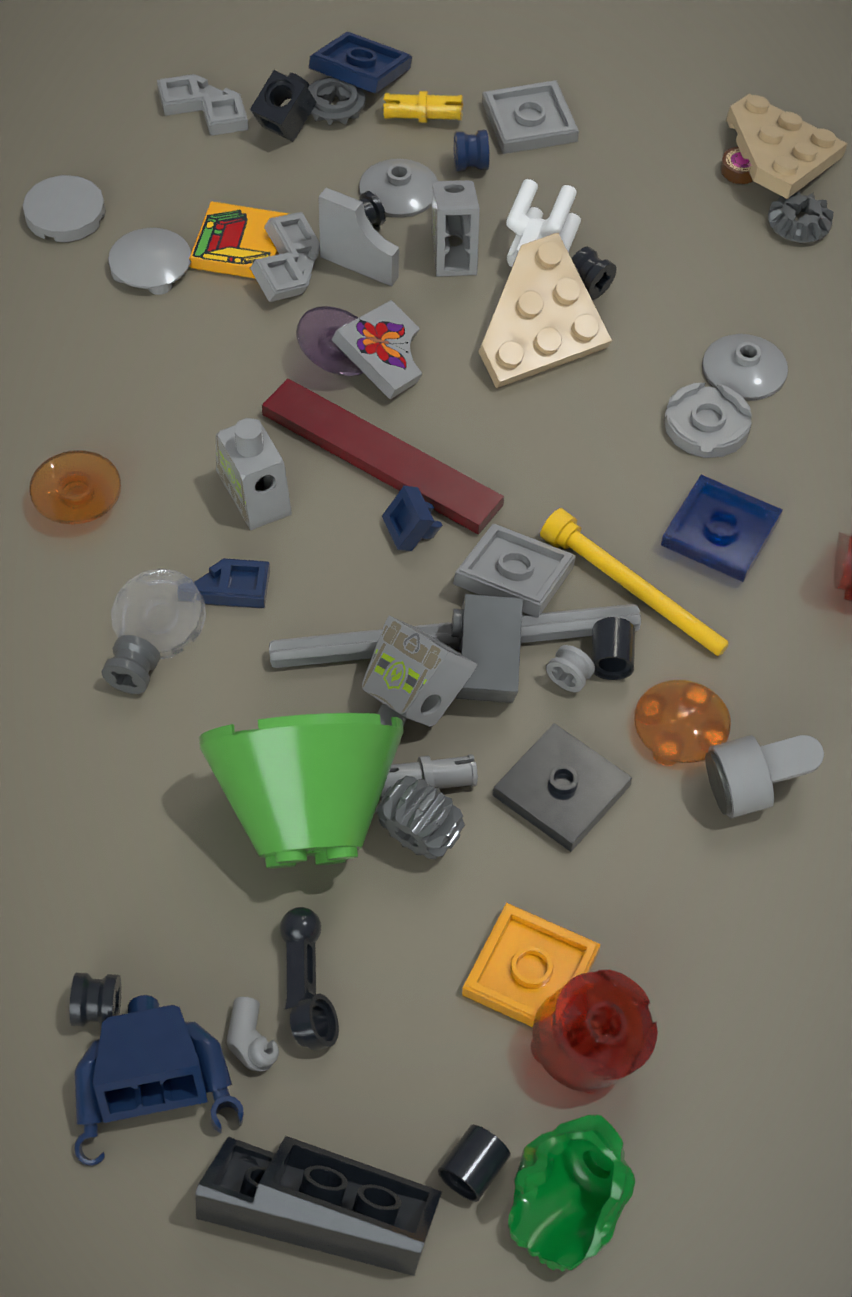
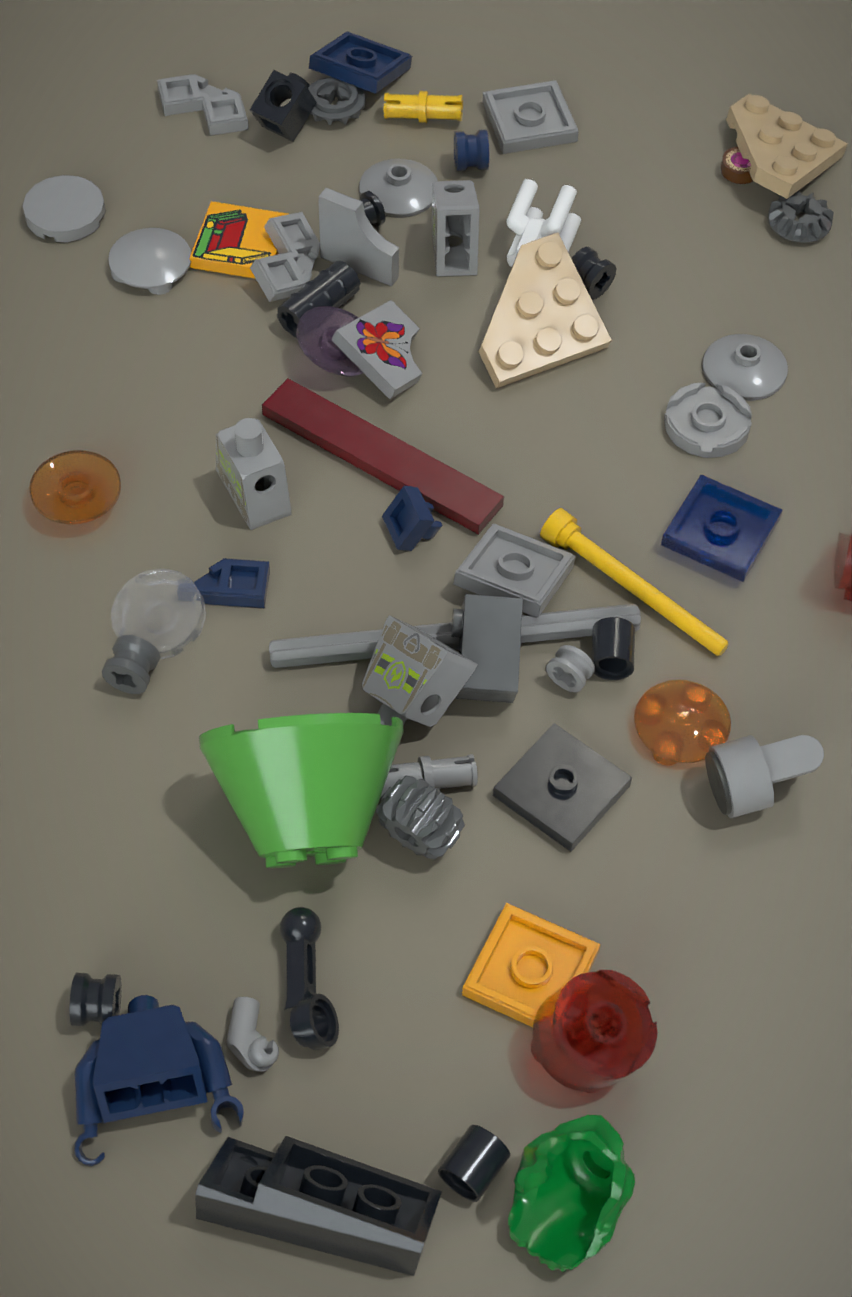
(329, 288): none -> black axle

